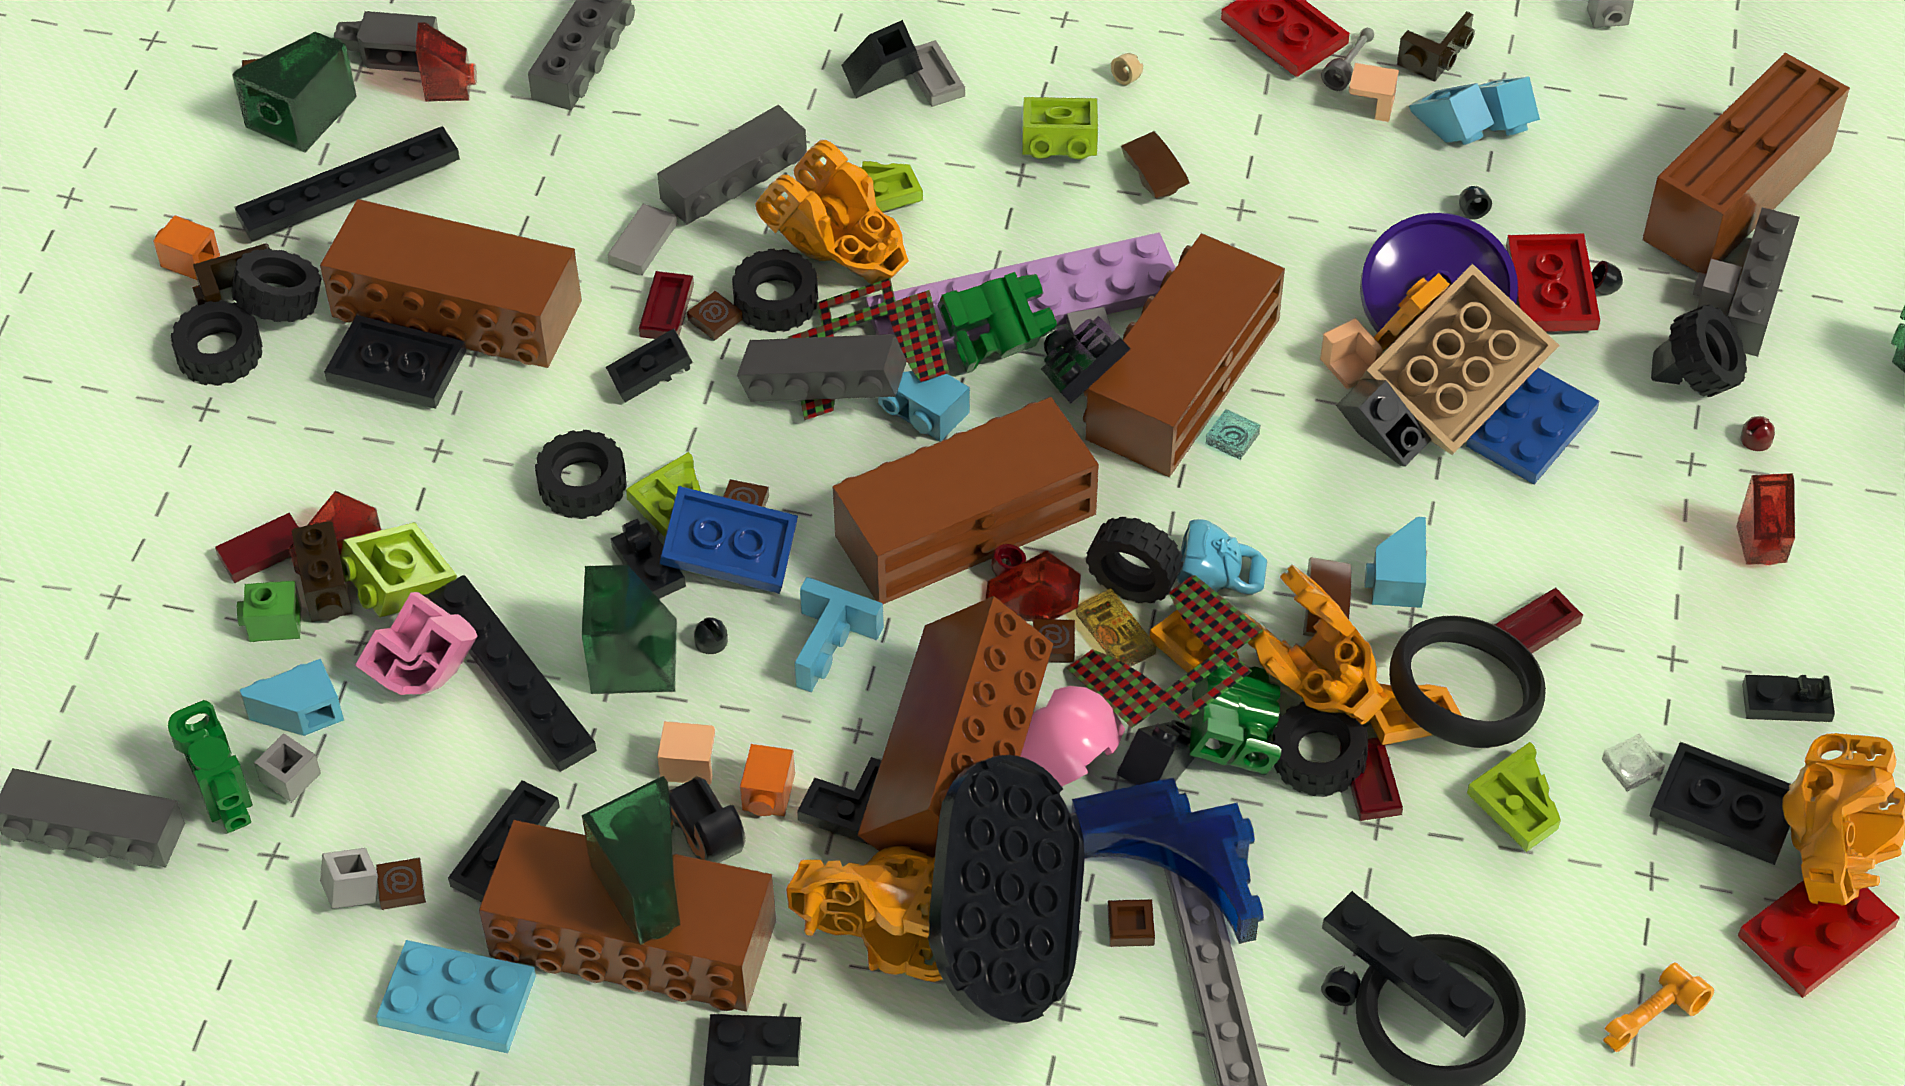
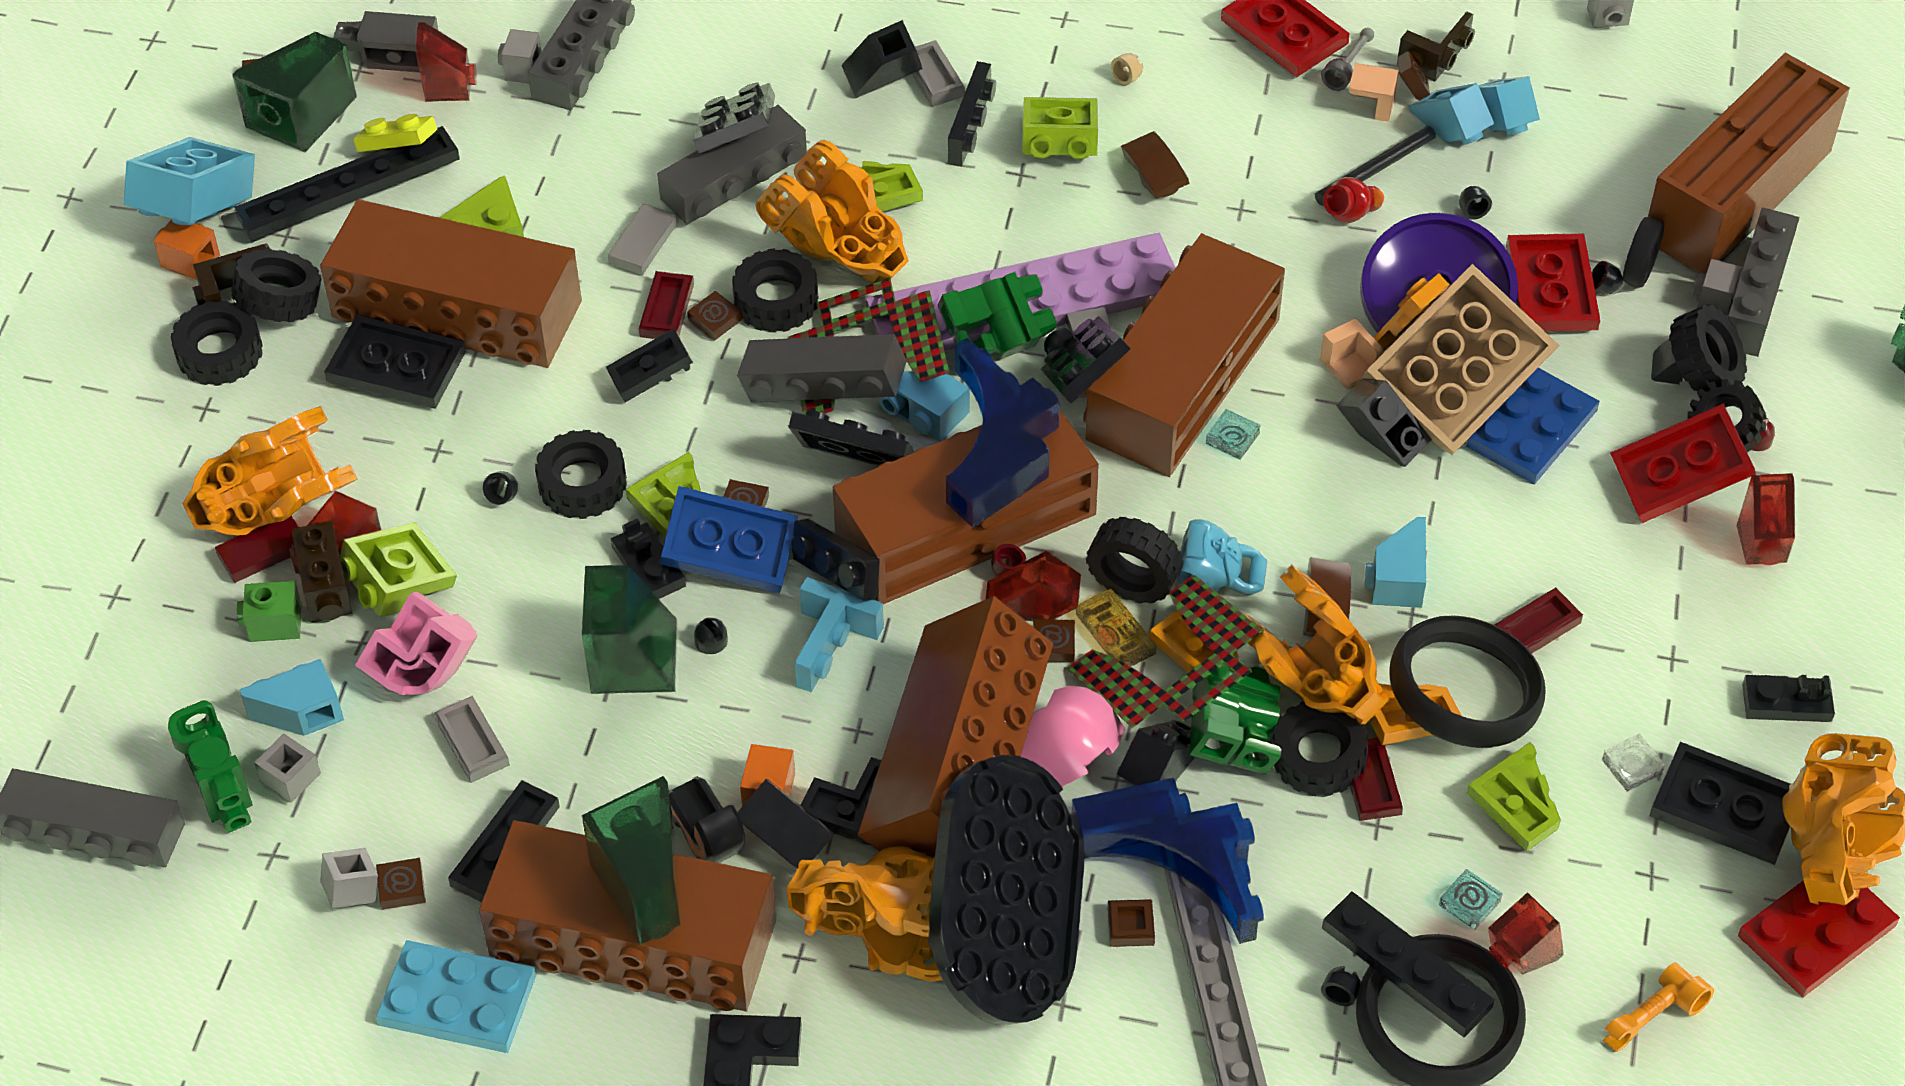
(188, 180): none -> medium azure brick
(263, 478): none -> light orange animal
(403, 132): none -> neon yellow plate
(471, 739): none -> light grey tile
(489, 209): none -> lime wing
(494, 485): none -> black hinge
(517, 677): black plate -> none
(519, 54): none -> light grey plate
(686, 752): light nougat panel -> none
(734, 117): none -> black plate
(784, 824): none -> black slope
(836, 559): none -> black plate
(848, 439): none -> black plate
(971, 114): none -> black plate
(1010, 447): none -> clear blue arch
(1351, 199): none -> red animal
(1386, 158): none -> black bar
(1413, 76): none -> reddish brown tile
(1470, 899): none -> clear light blue tile
(1526, 936): none -> clear red slope
(1643, 252): none -> black tyre
(1683, 463): none -> red plate
(1737, 396): none -> black tyre

